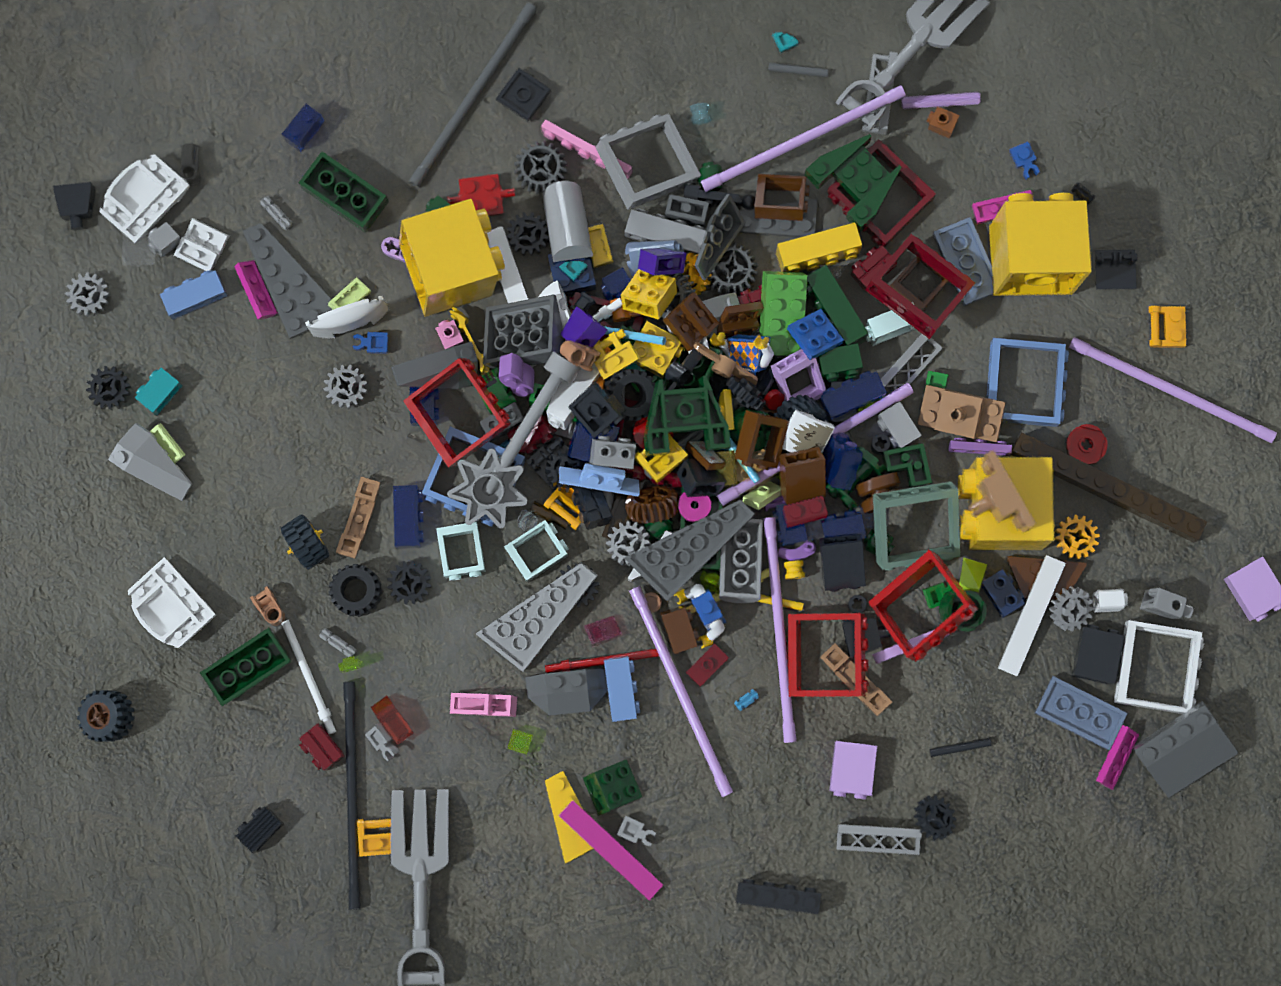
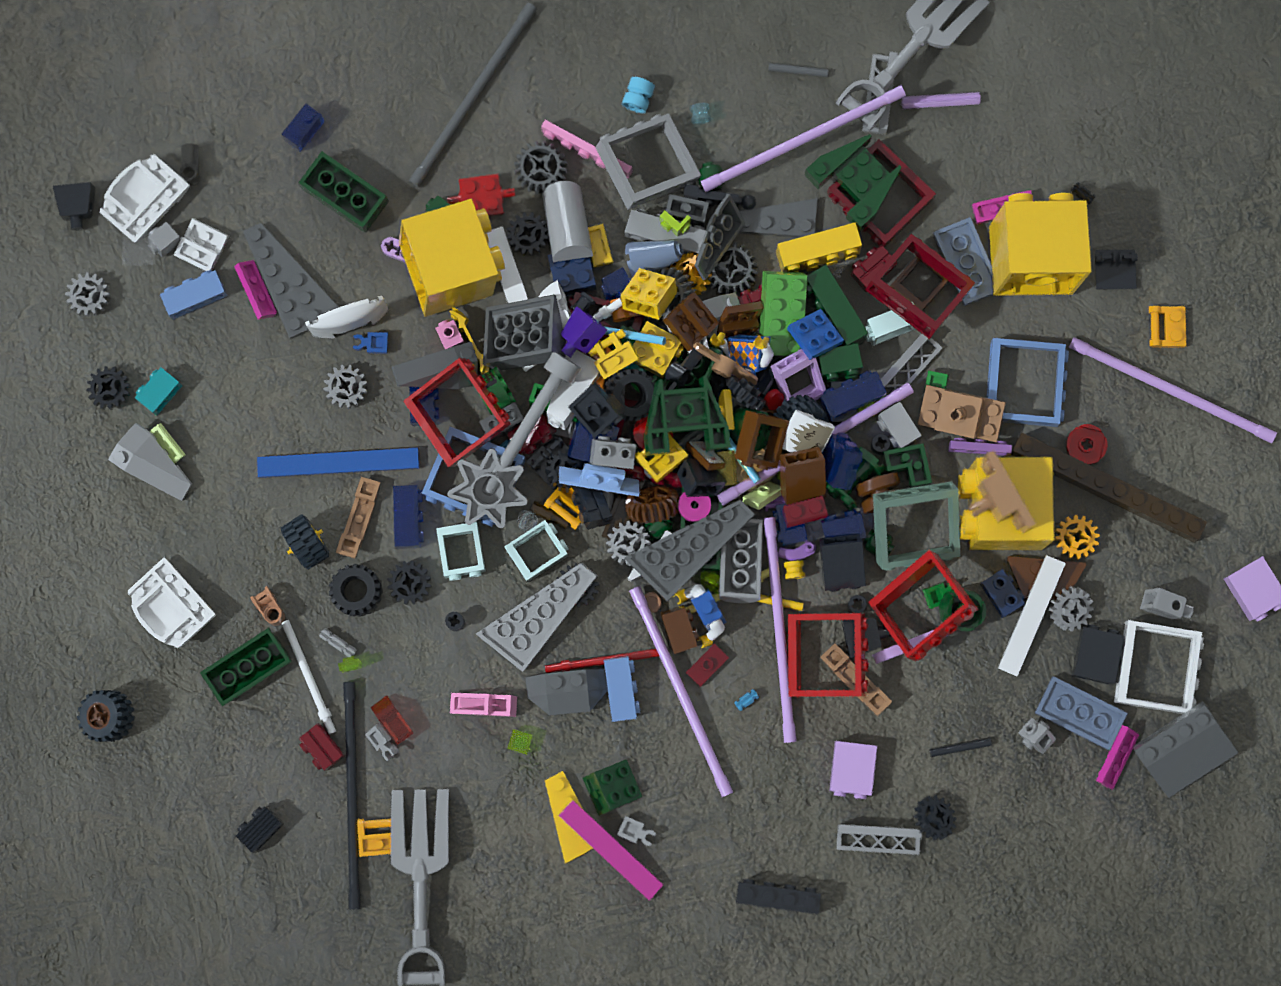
(276, 213): light grey axle -> none
(338, 462): none -> blue tile
(351, 293): yellowish green plate -> none
(452, 615): none -> black bush
(516, 374): medium lavender brick -> none
(523, 94): black plate -> none
(573, 269): teal tile -> none
(579, 354): nougat piece -> none
(602, 630): clear pink slope -> none
(638, 95): none -> medium azure wheel
(661, 261): dark purple slope -> none
(670, 224): none -> lime bracket
(781, 183): reddish brown window -> none
(784, 41): teal tile -> none
(942, 122): dark orange brick -> none
(972, 574): lime slope -> none
(1023, 157): blue plate -> none
(1034, 732): none -> light grey brick
(1109, 600): white brick -> none

